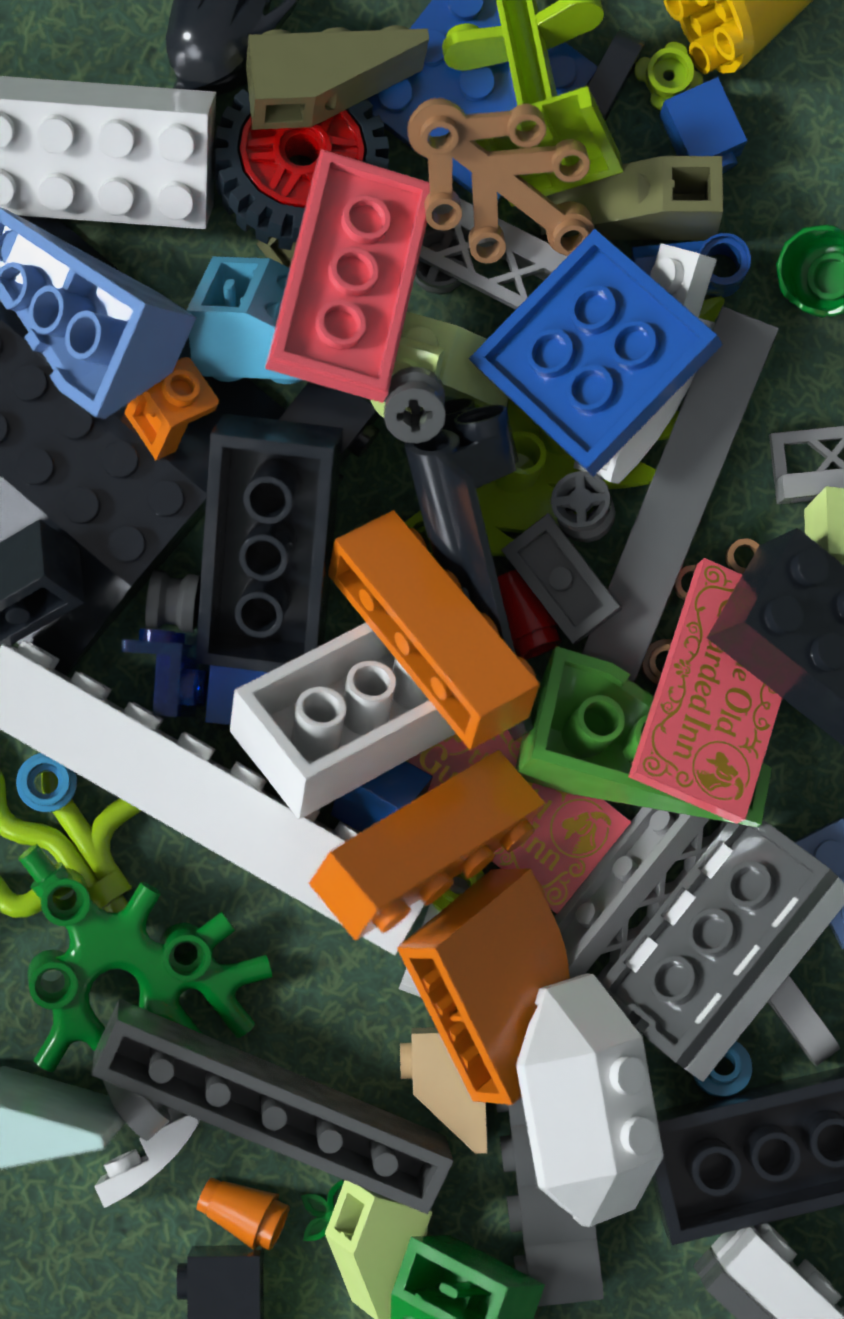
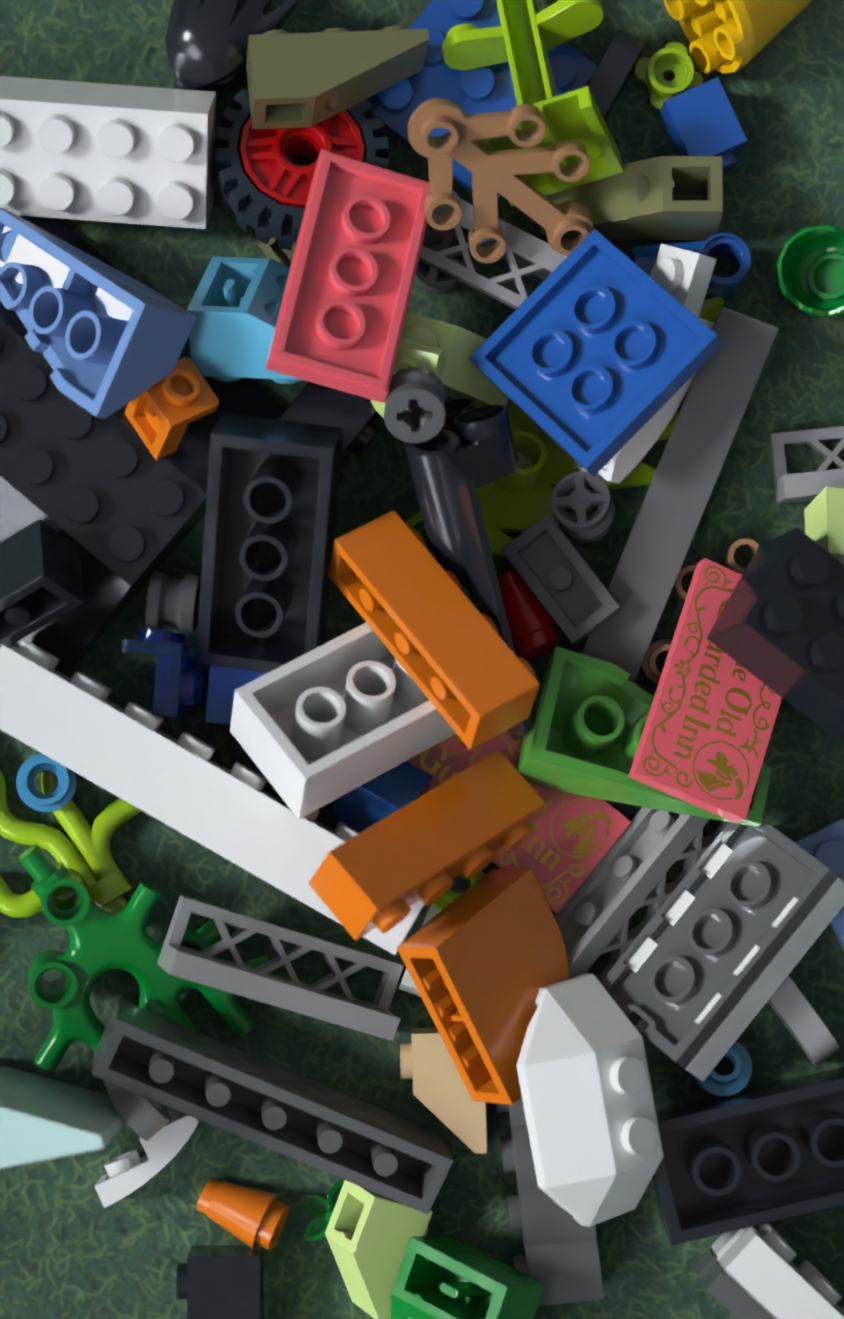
(277, 990): none -> light grey fence

